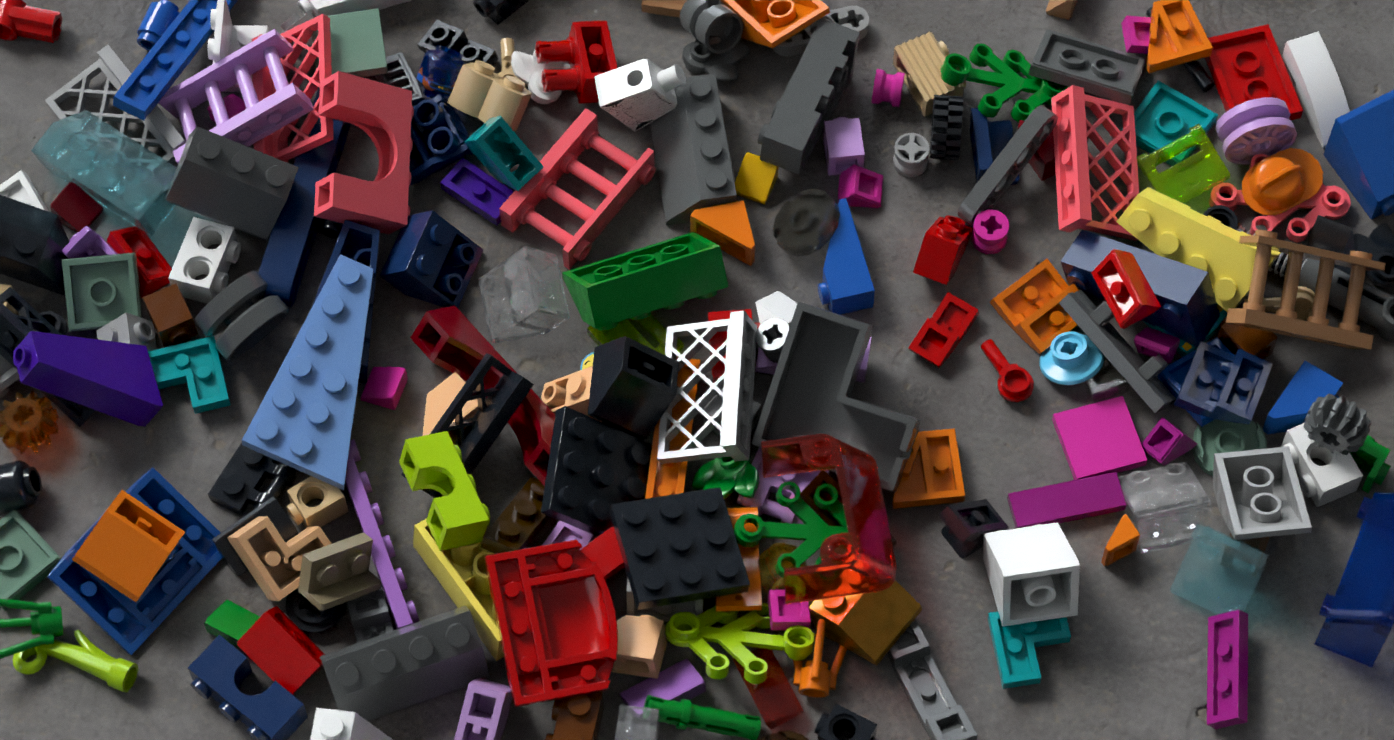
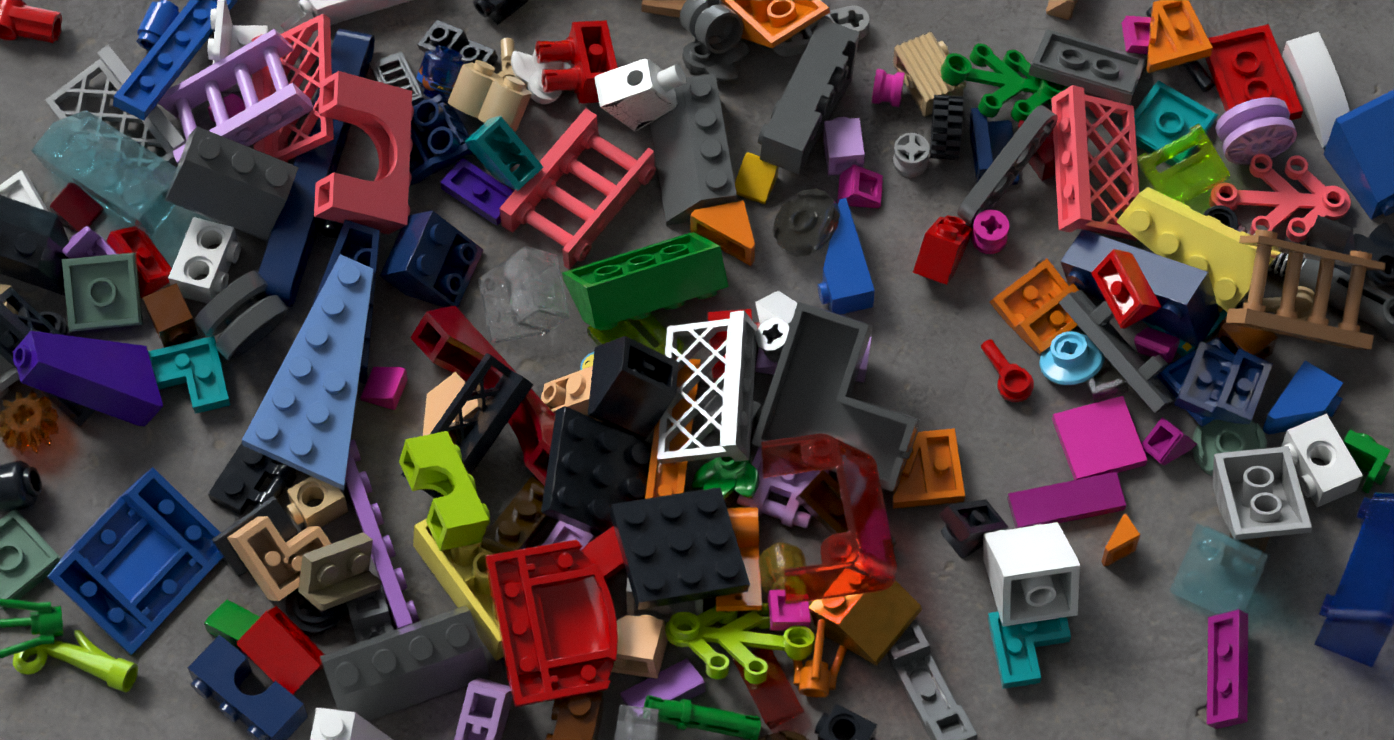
(128, 545): orange slope -> none
(129, 330): light grey bracket -> none
(356, 43): sand green tile -> none
(813, 530): green plant -> none
(944, 330): red slope -> none
(1165, 505): clear bracket -> none
(1282, 181): orange piece -> none
(1337, 424): dark grey gear -> none

